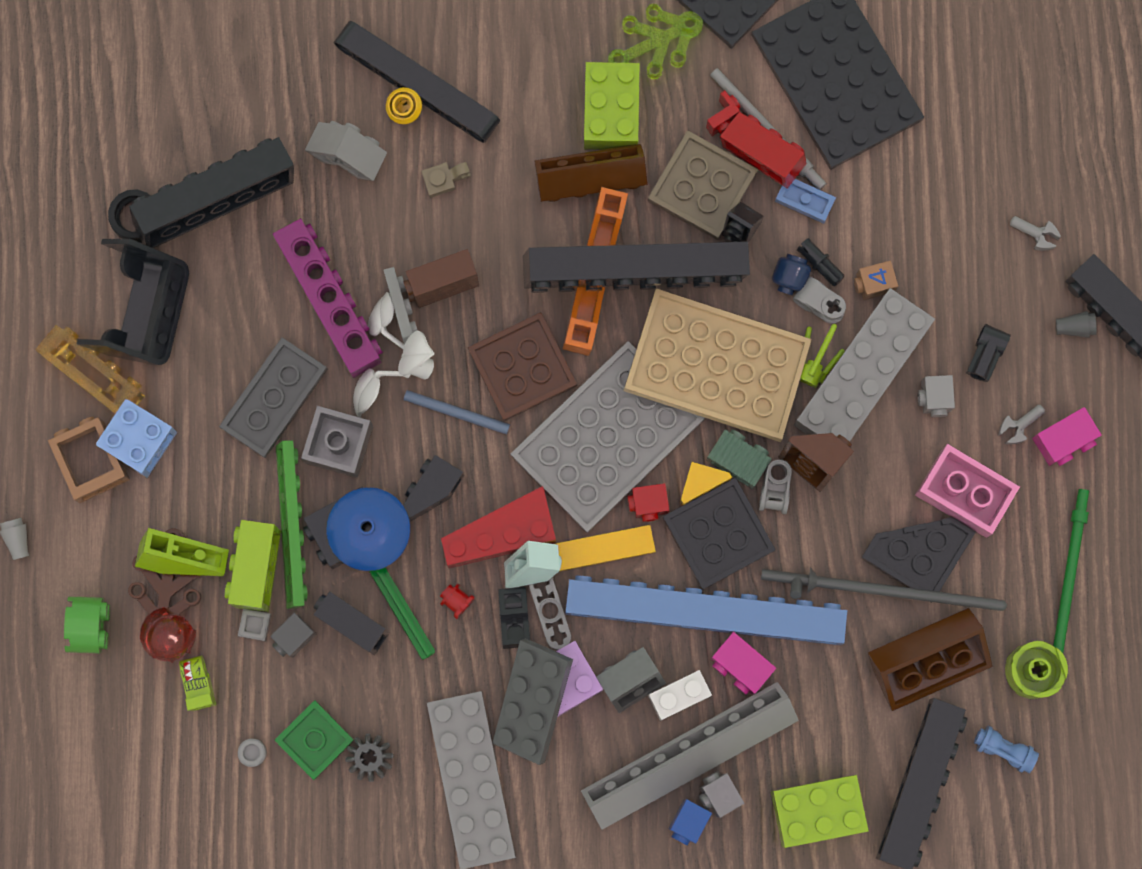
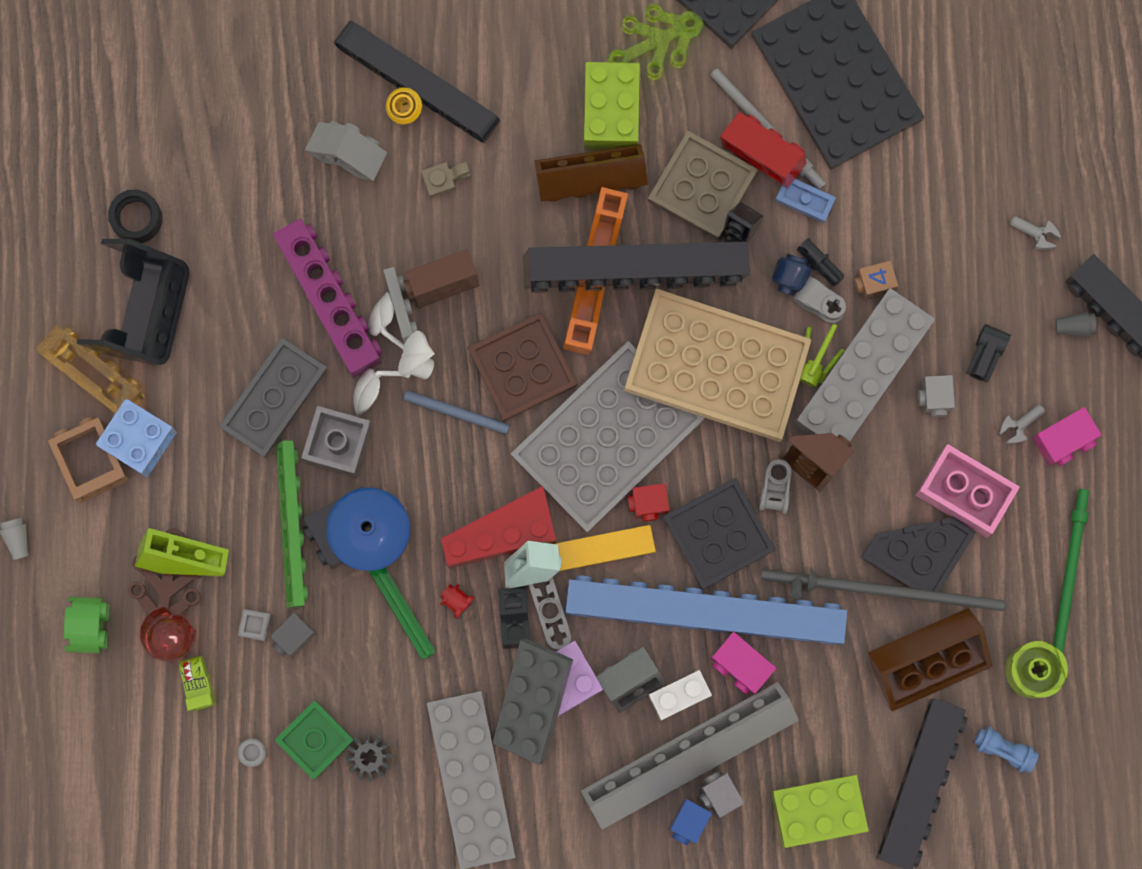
(212, 193): black brick -> none
(253, 566): lime brick -> none
(350, 622): black brick -> none
(433, 487): black slope -> none
(702, 480): yellow slope -> none
(722, 119): red bracket -> none
(739, 458): sand green brick -> none

